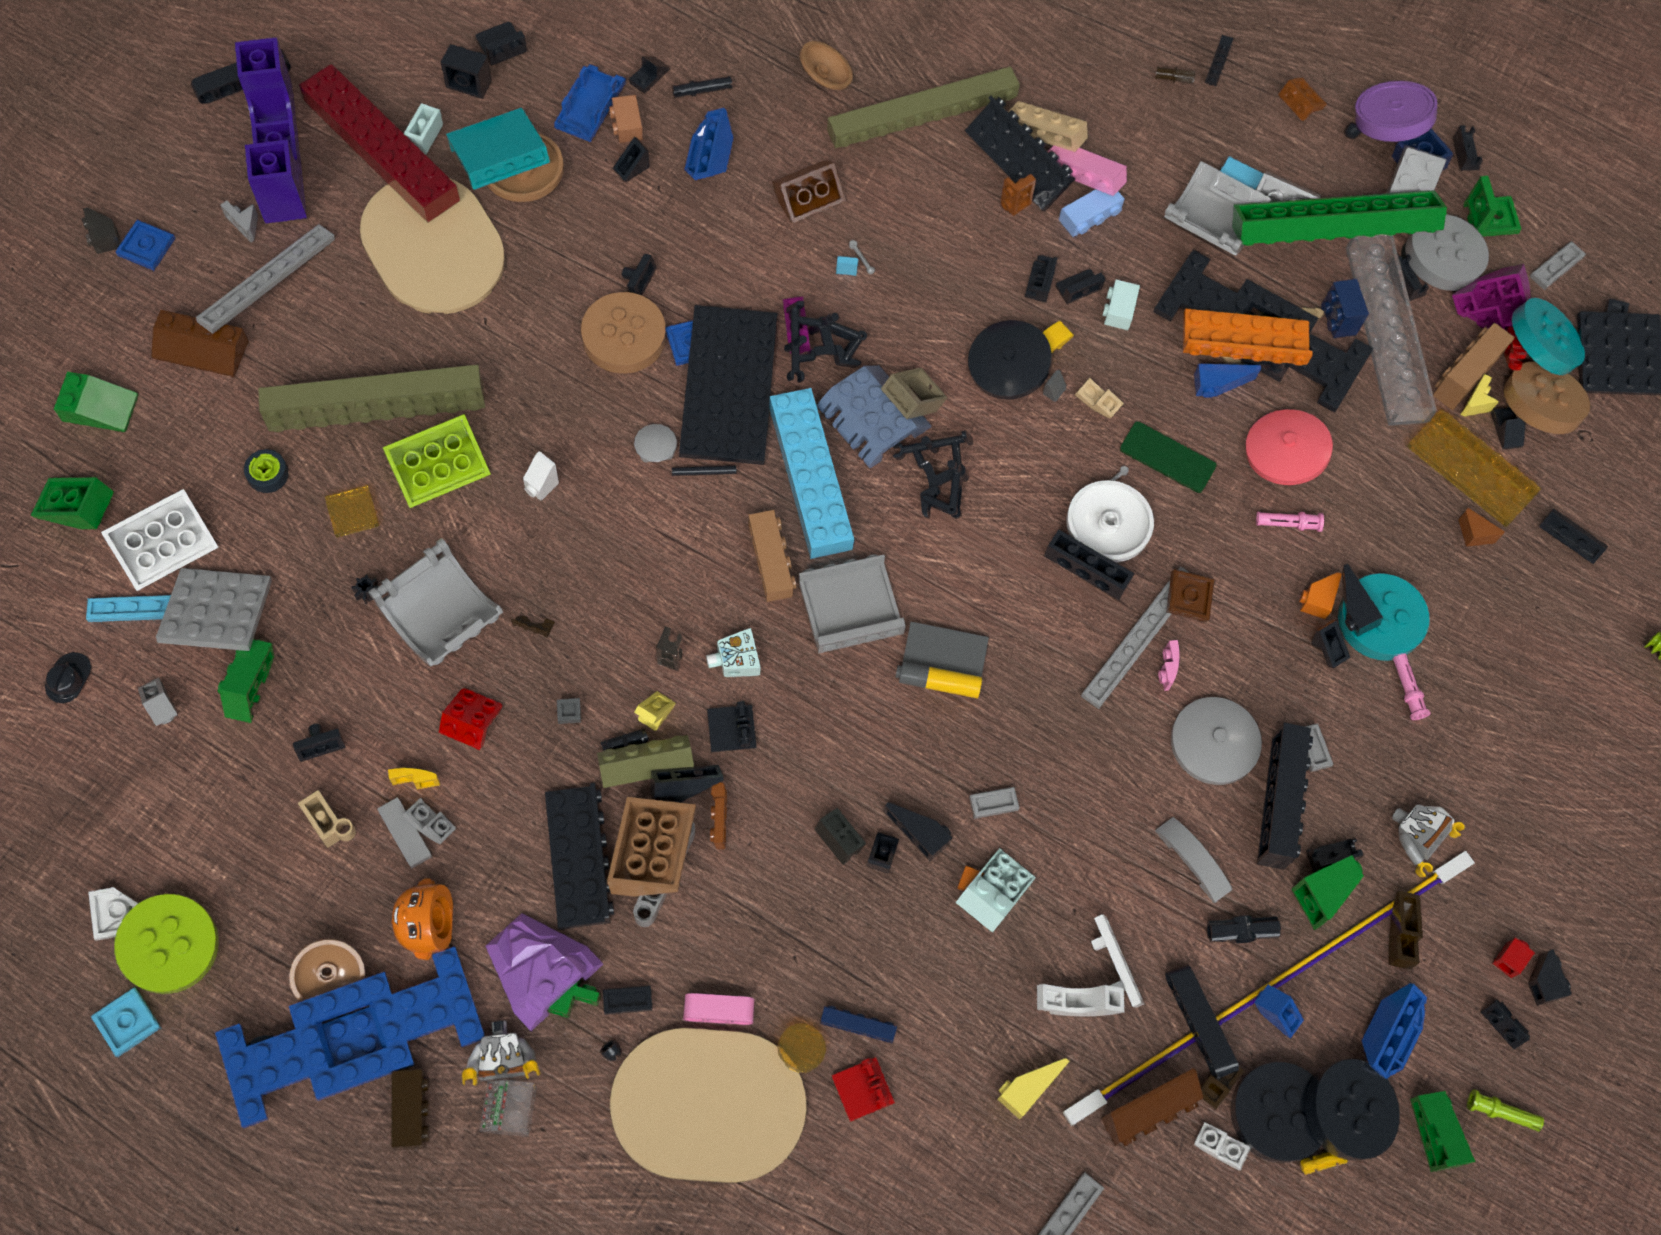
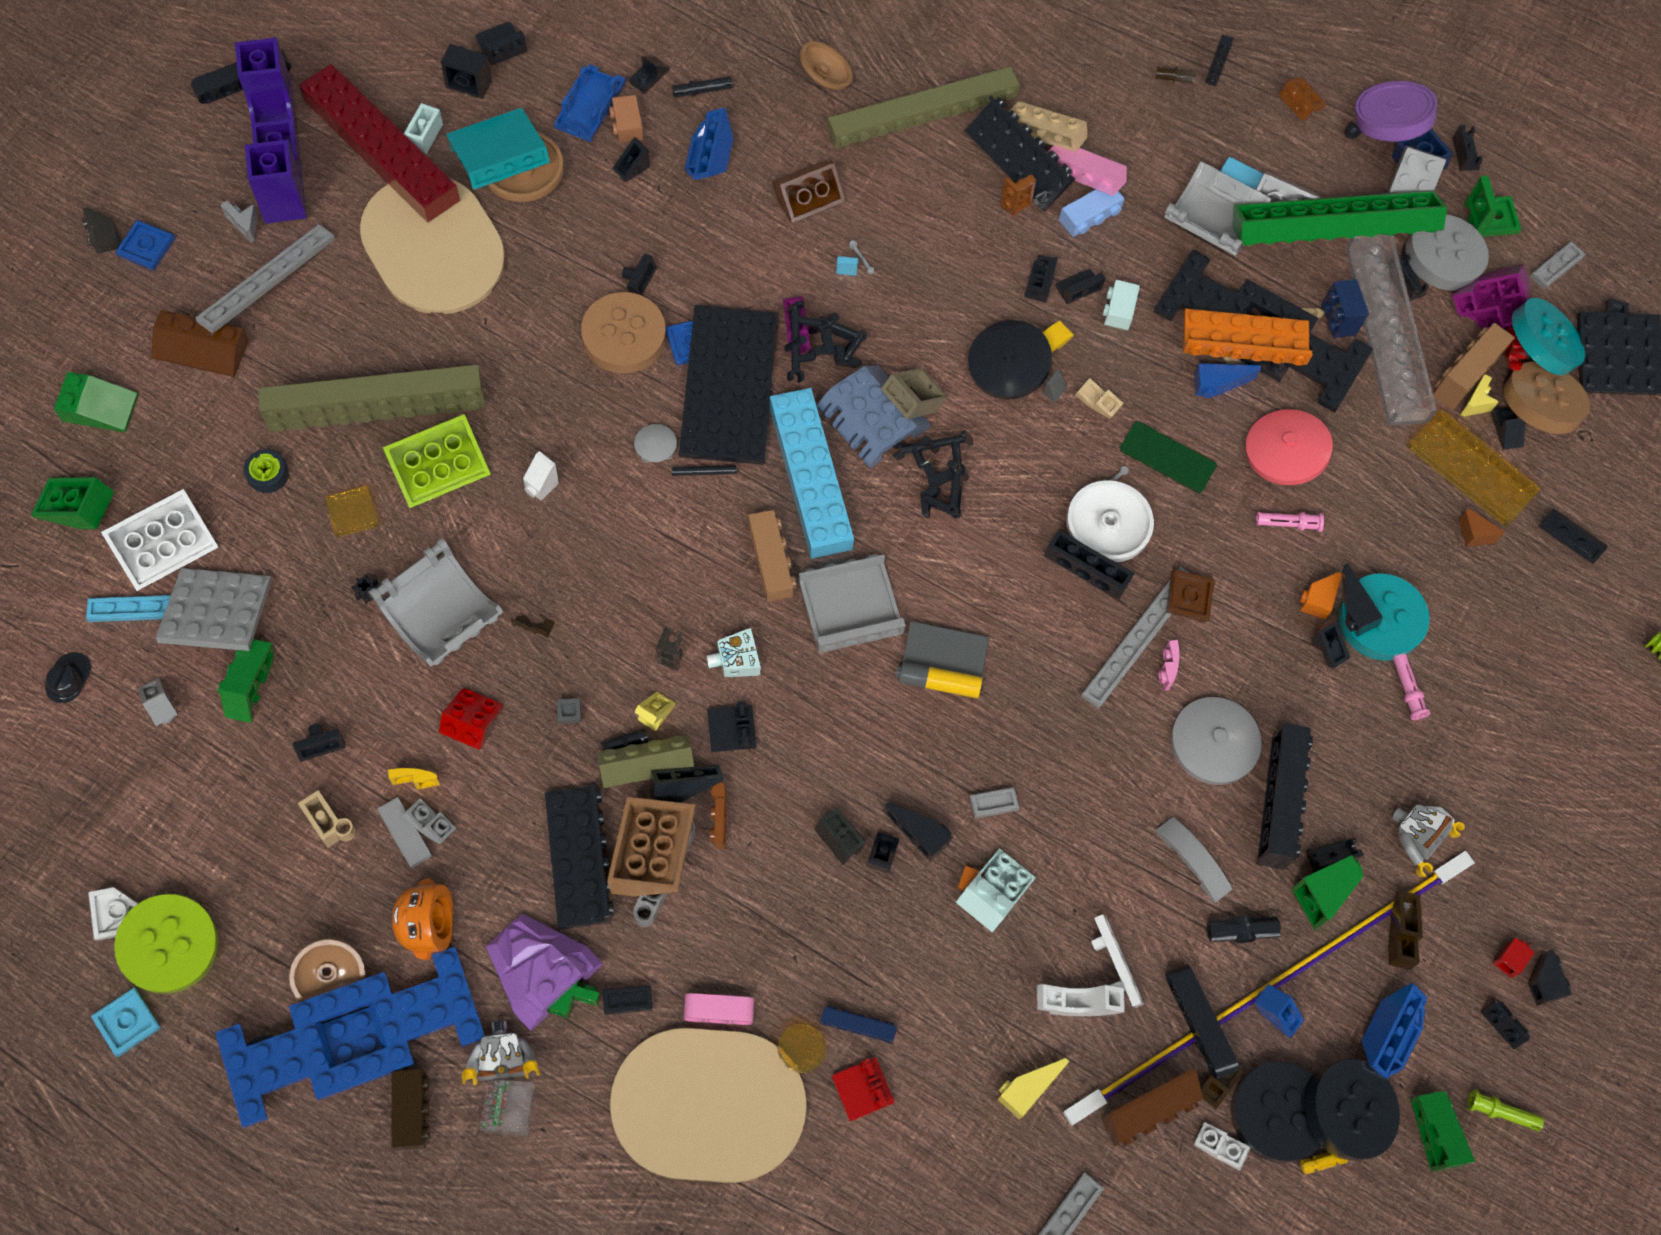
(610, 1050): black hinge -> none
(1318, 753): light grey tile -> none

